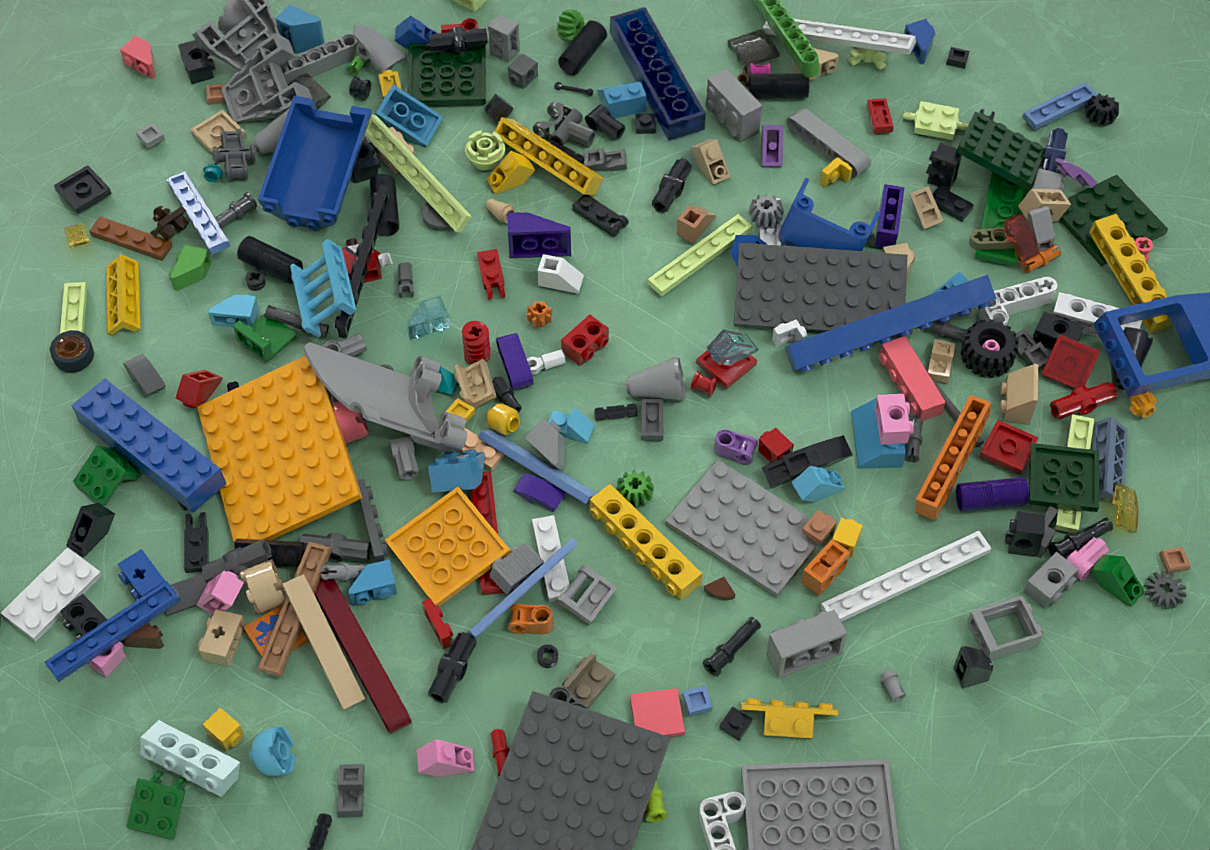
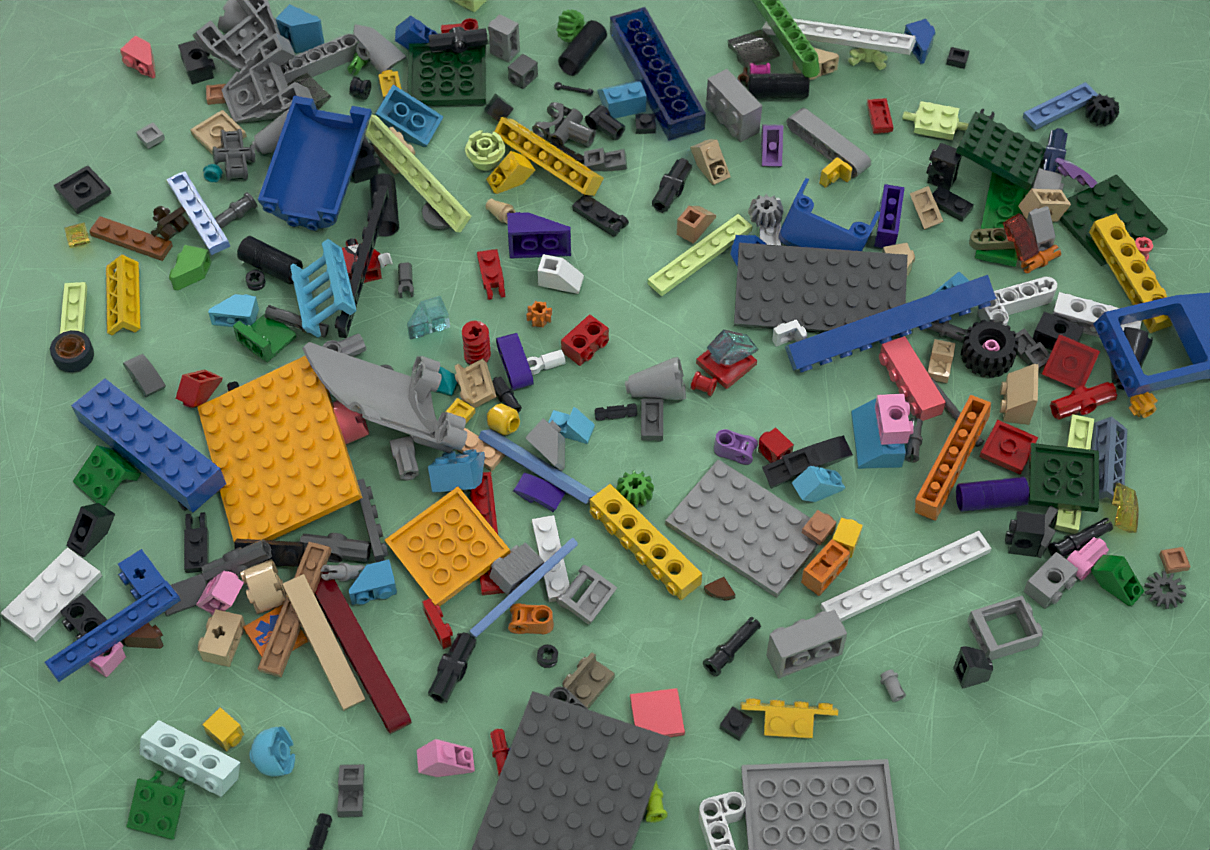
(697, 701): medium blue plate -> none

